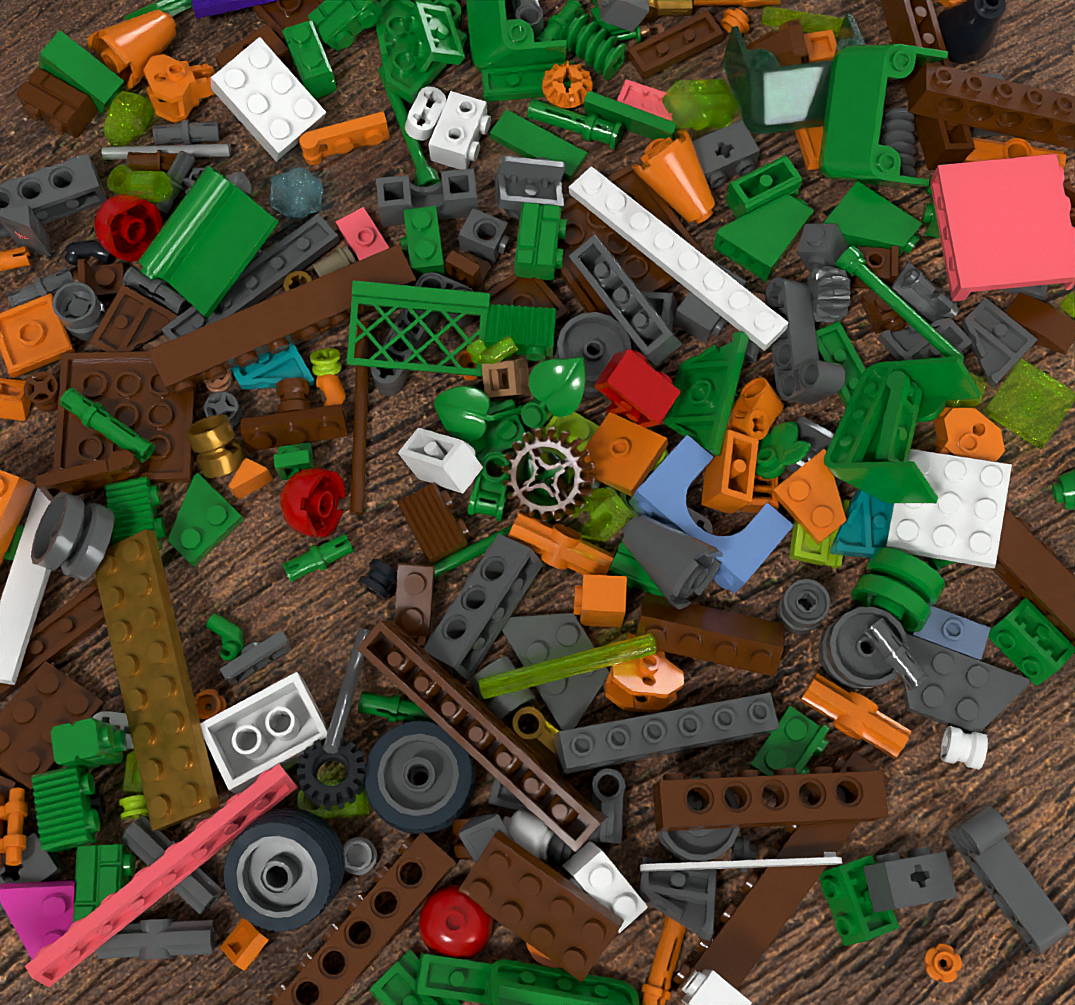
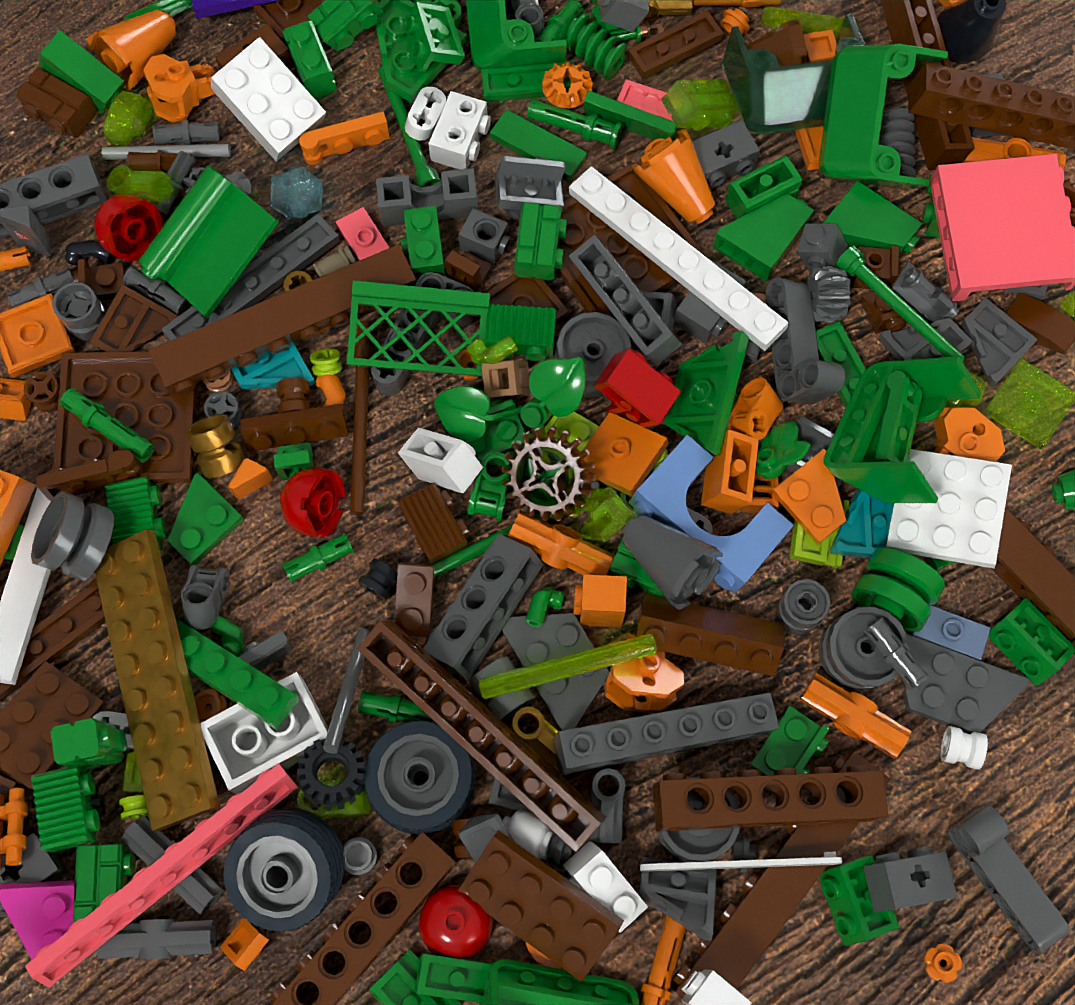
(204, 596): none -> dark grey piece
(235, 677): none -> green plate
(542, 601): none -> green arm

